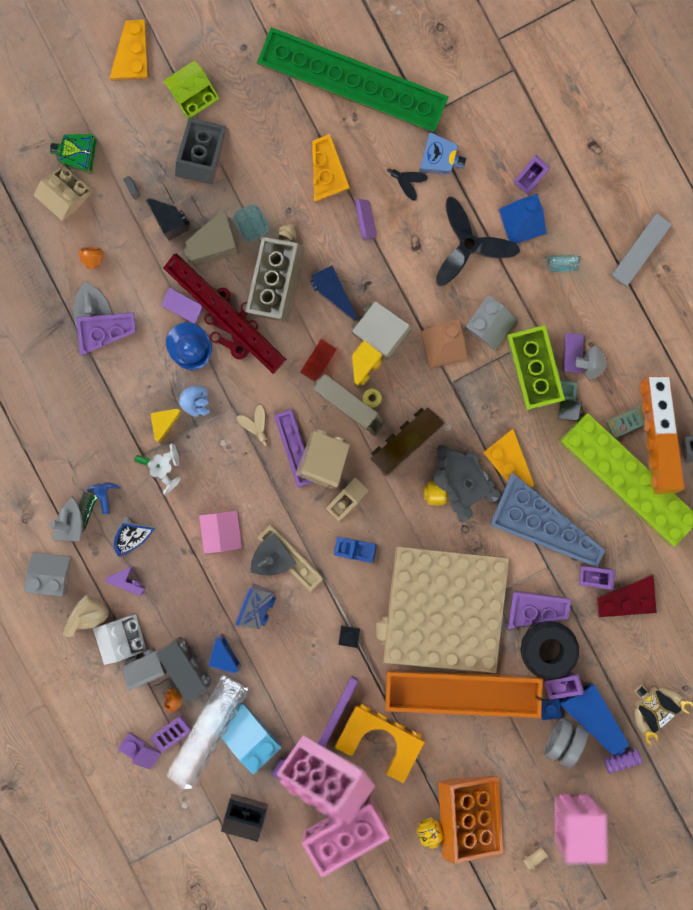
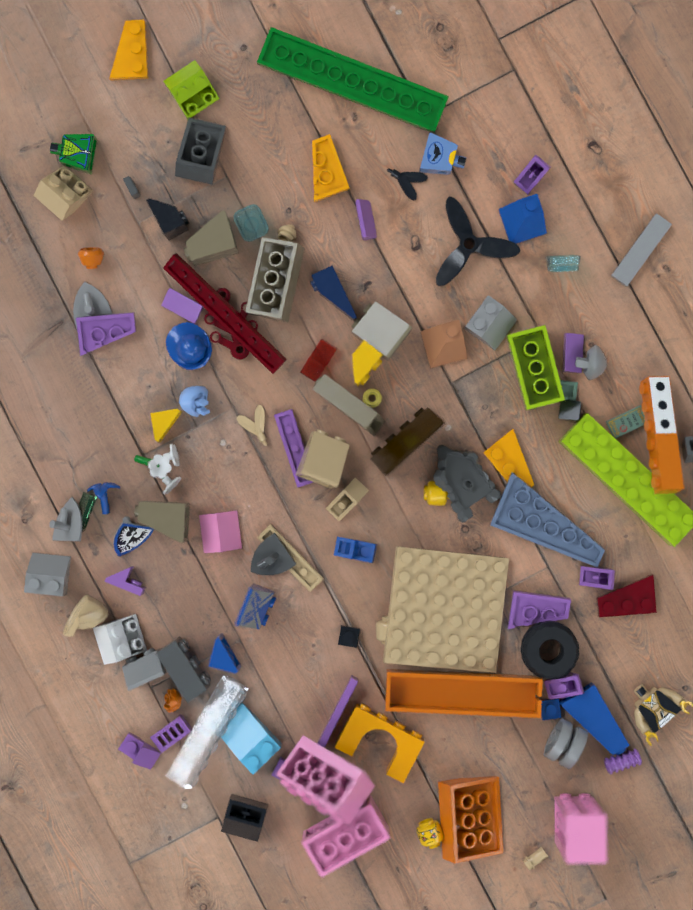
(165, 517): none -> dark tan slope

